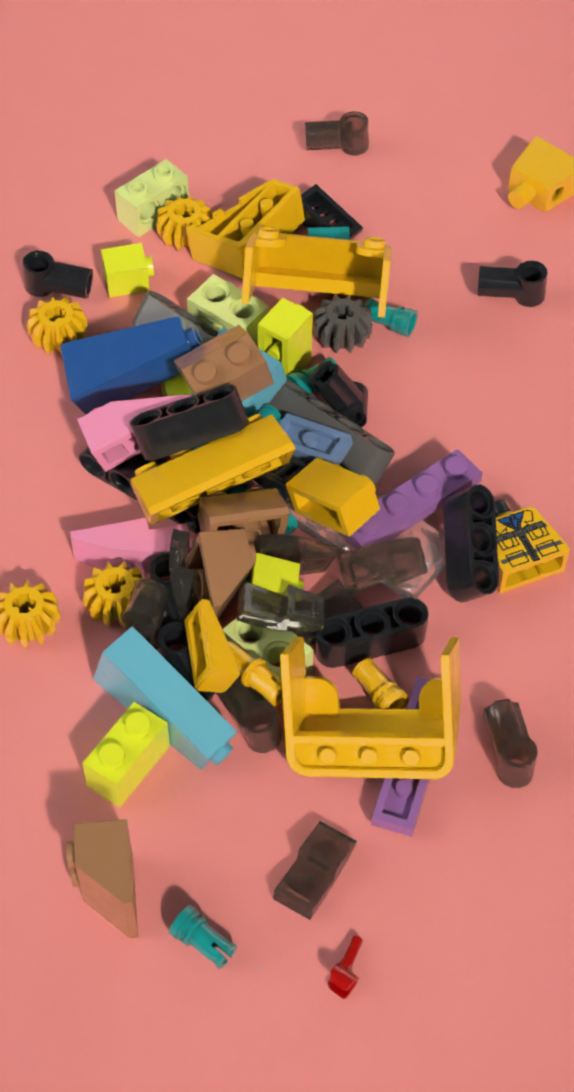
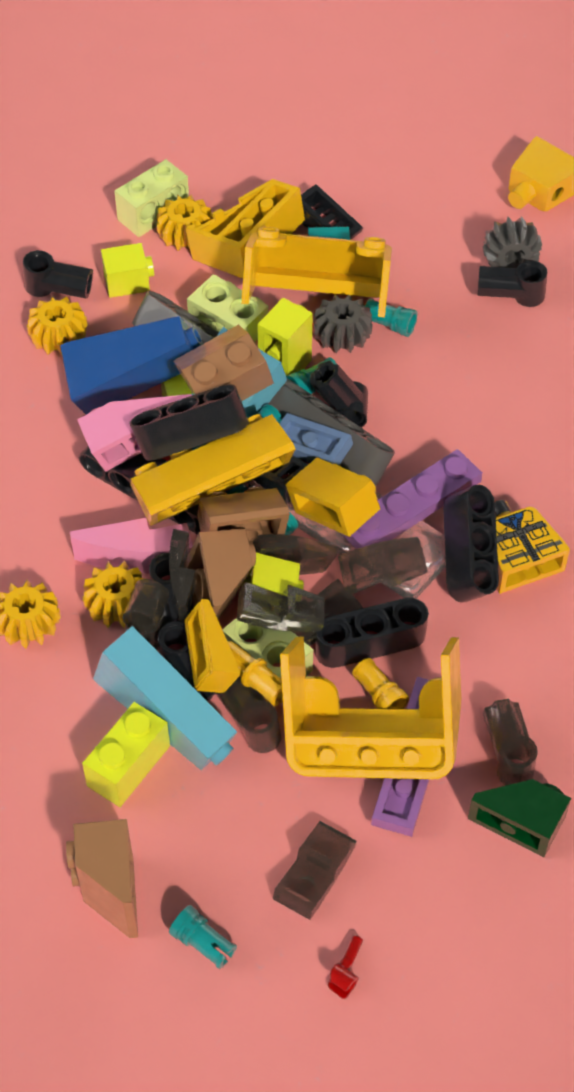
(348, 133): clear smoke piece -> none
(512, 243): none -> dark grey gear
(522, 813): none -> dark green slope

